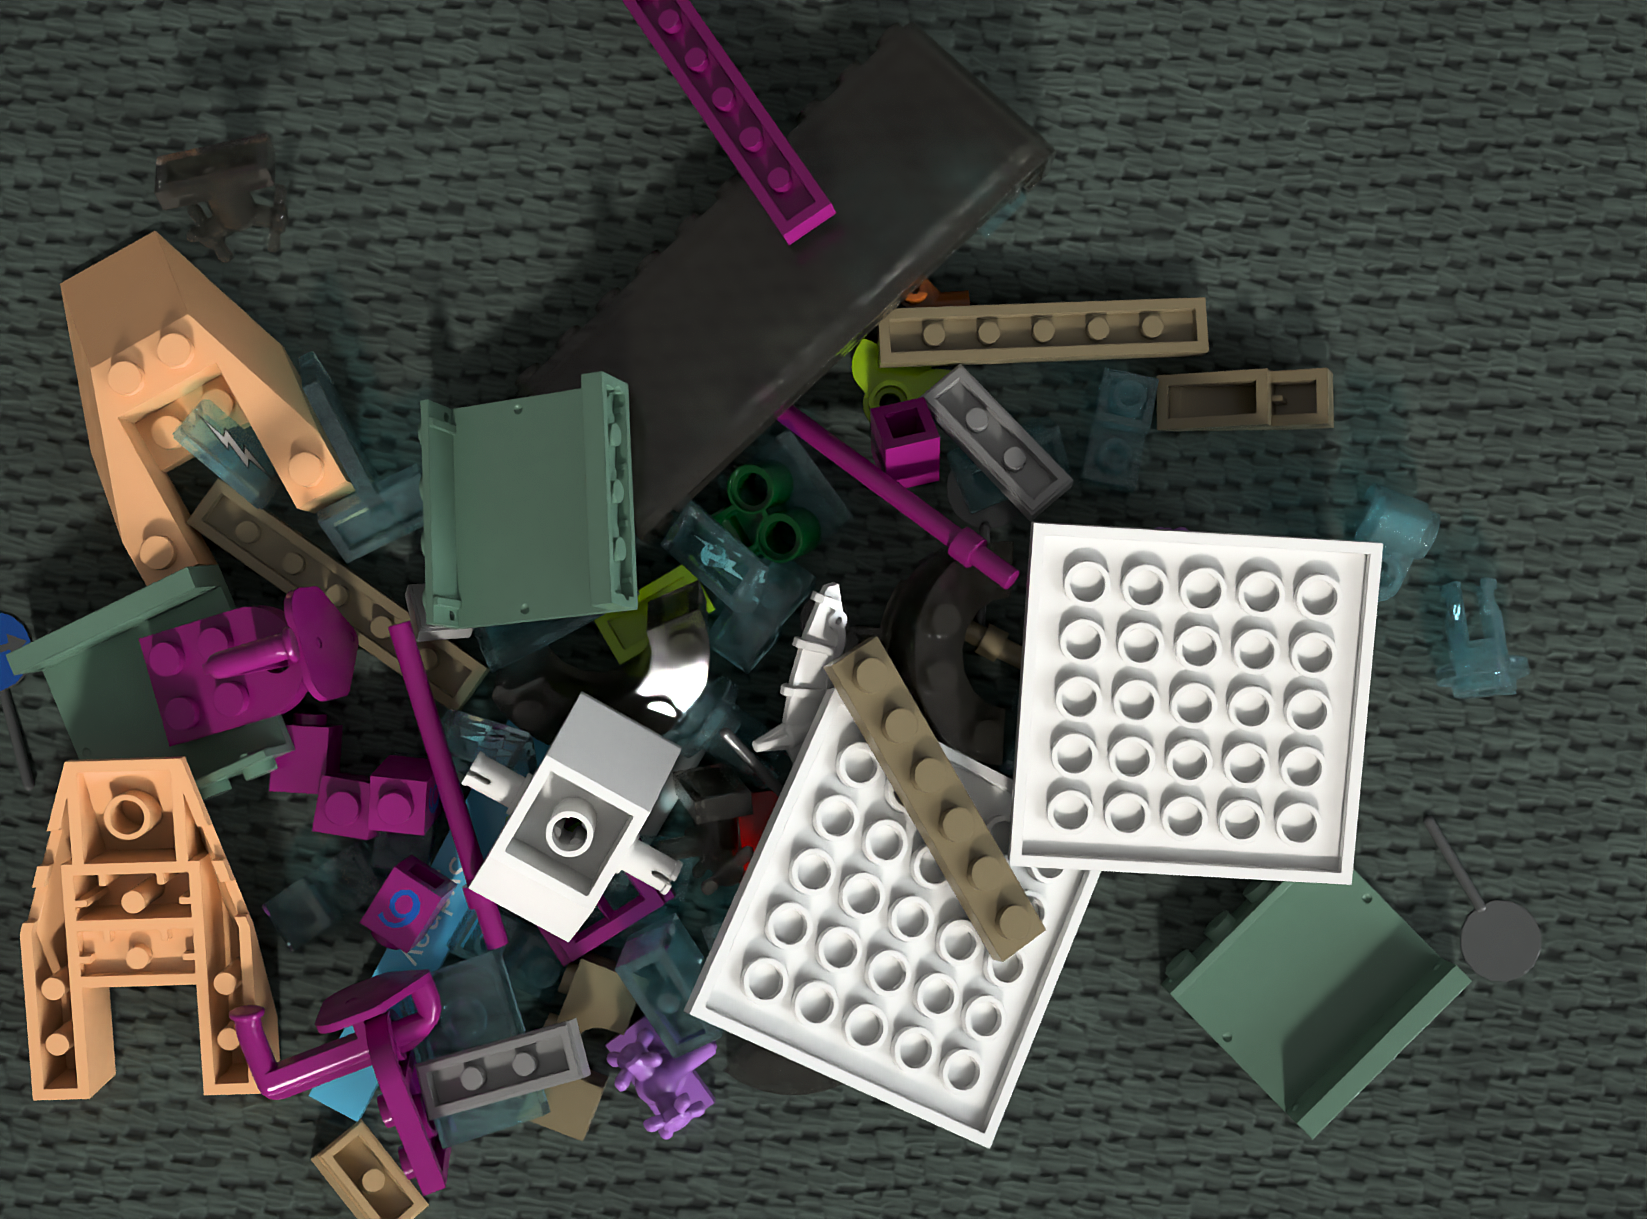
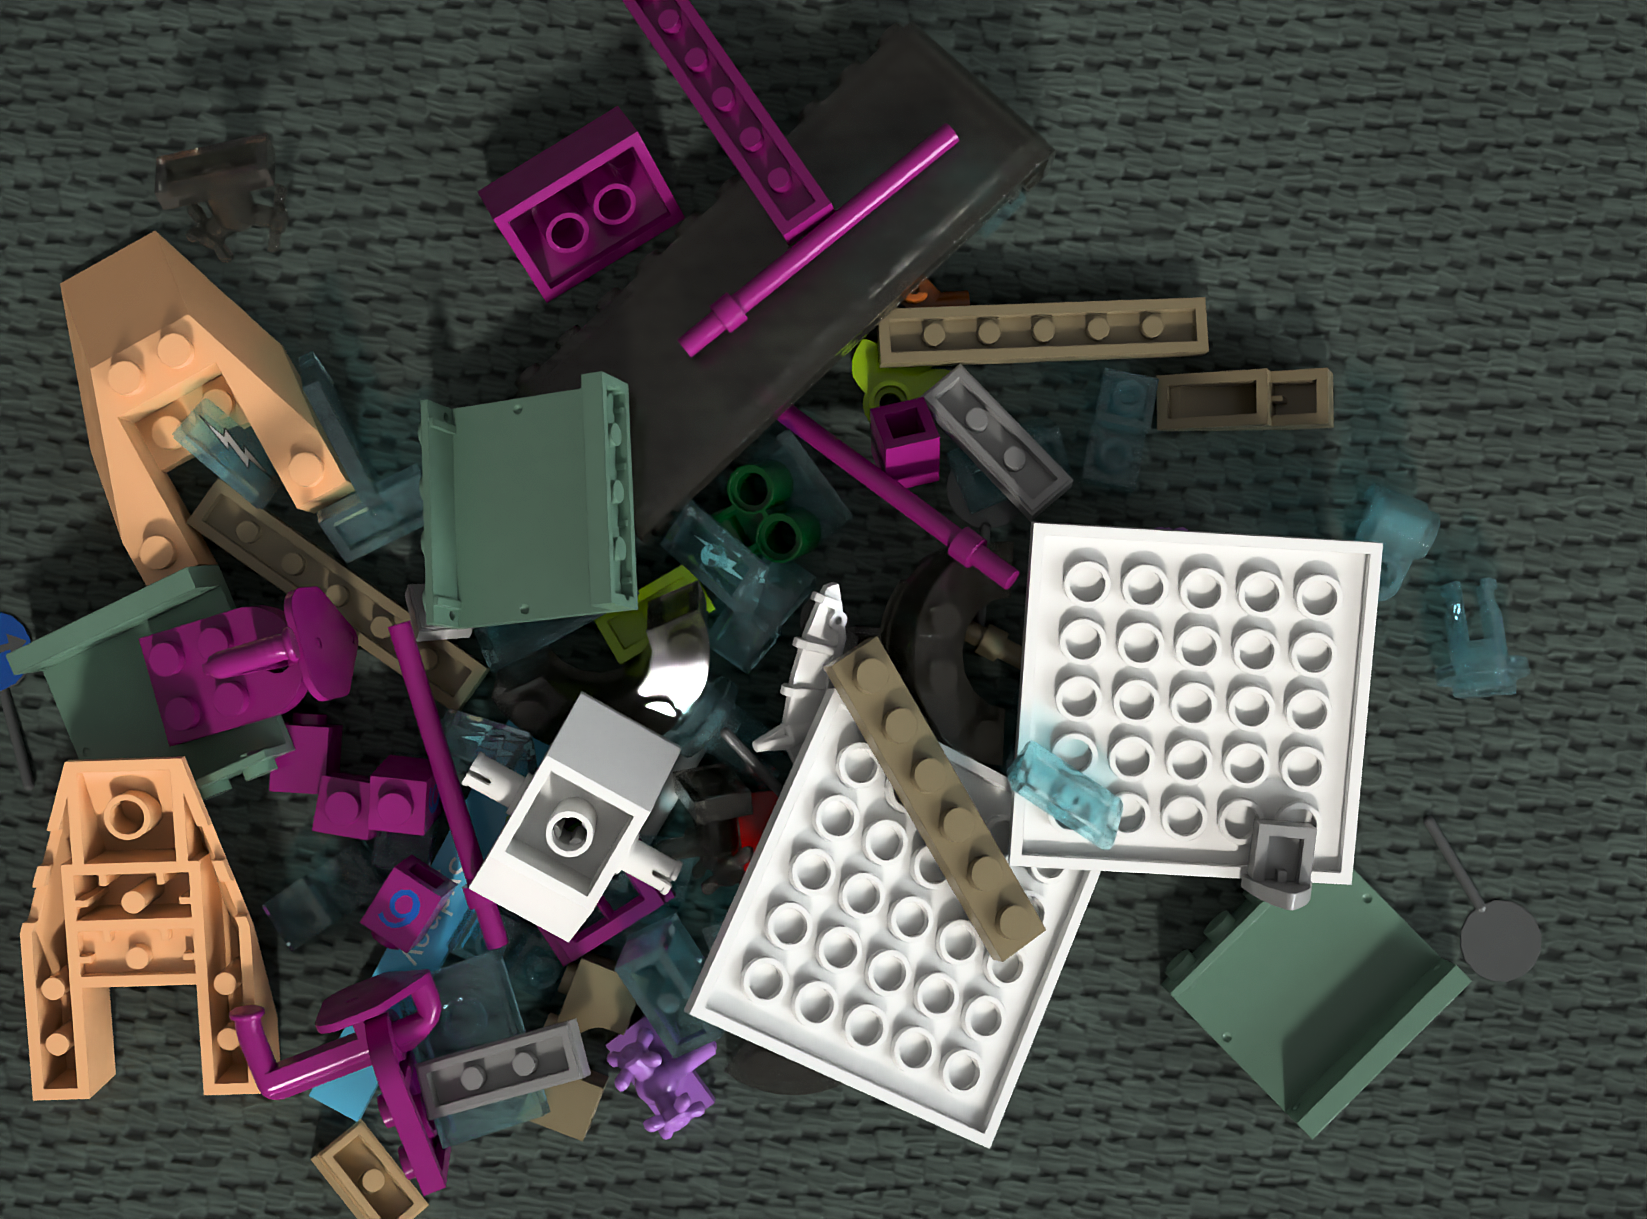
(582, 203): none -> magenta slope
(729, 311): none -> magenta bar
(1066, 794): none -> clear light blue slope
(1281, 863): none -> light grey tile

